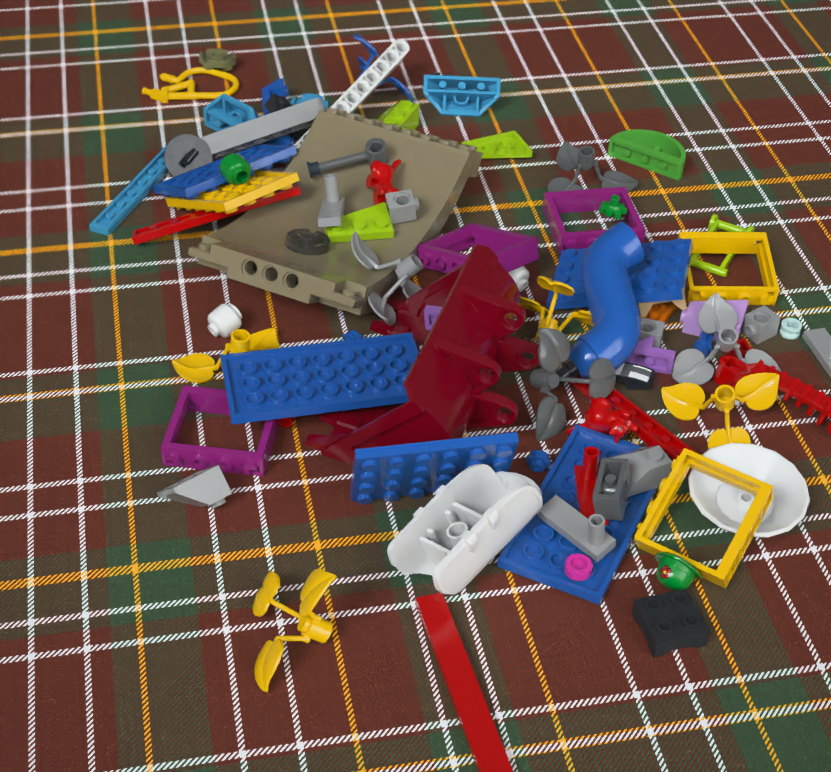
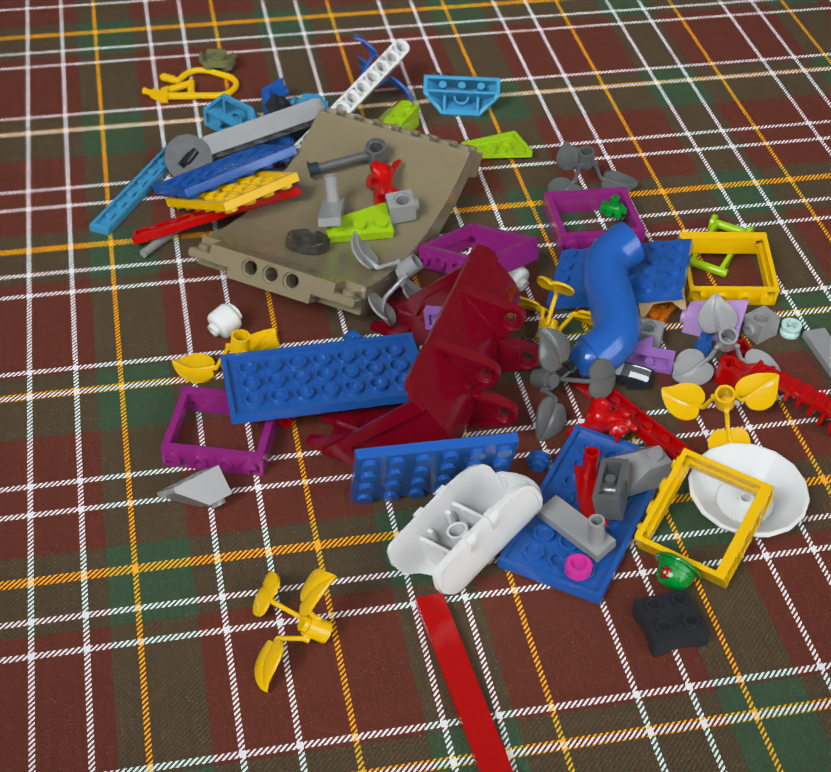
(156, 244): none -> light grey bar
(235, 169): green head -> none
(650, 151): bright green window -> none

